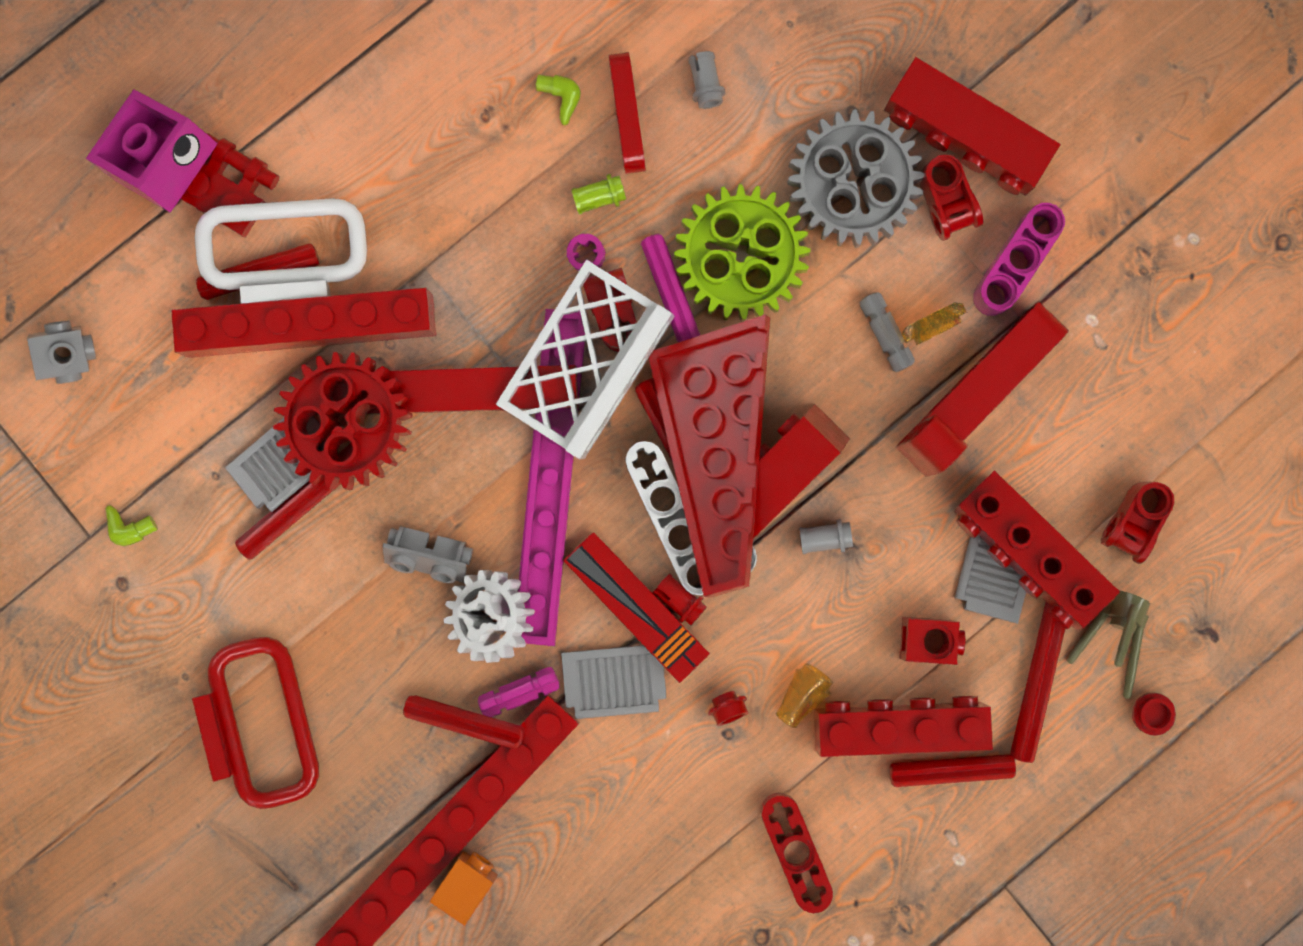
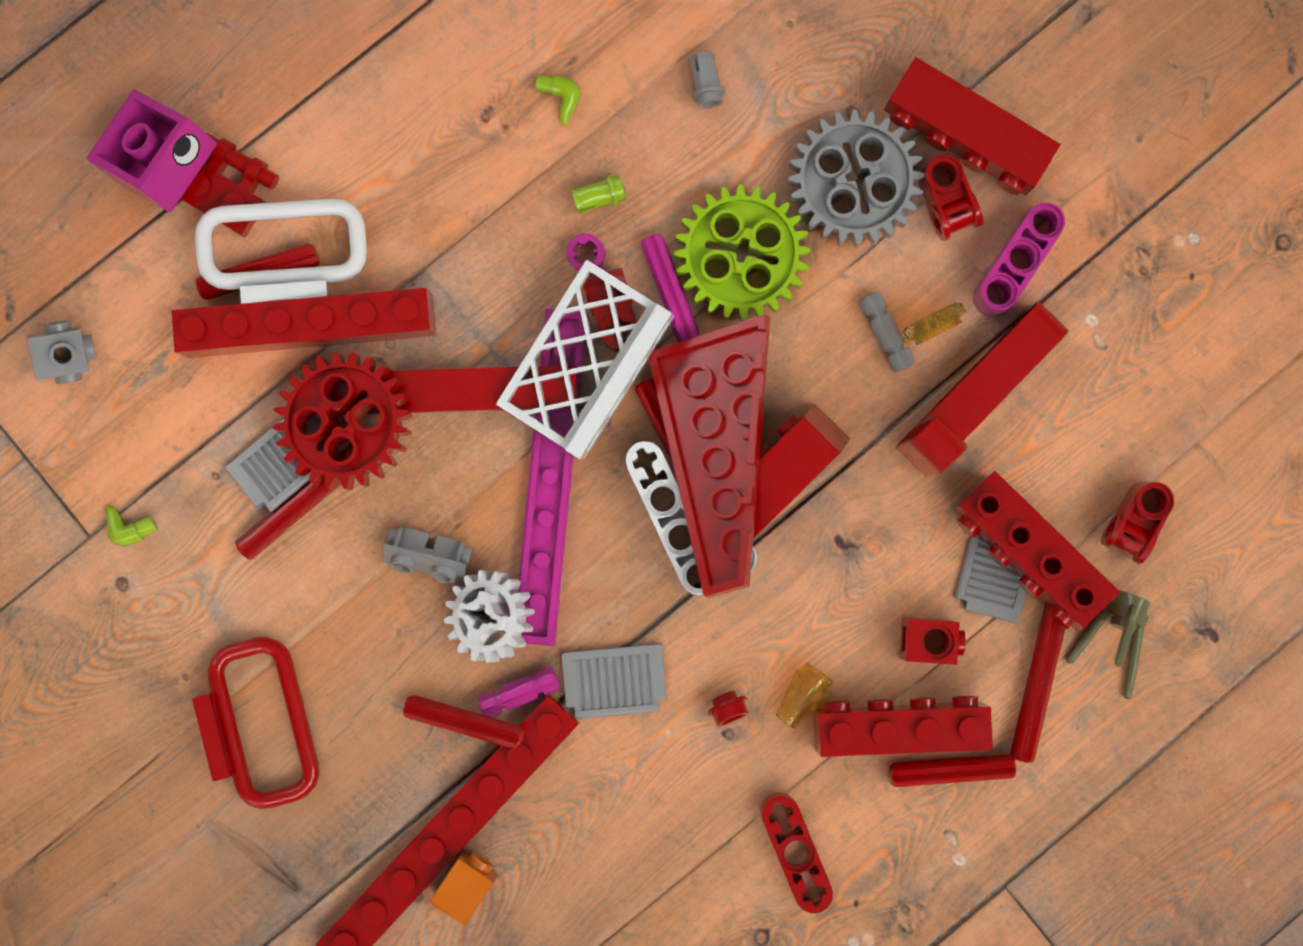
(627, 113): red beam -> none
(636, 607): red tile -> none
(680, 600): red pin -> none
(826, 537): light grey pin -> none
(1153, 714): red plate -> none

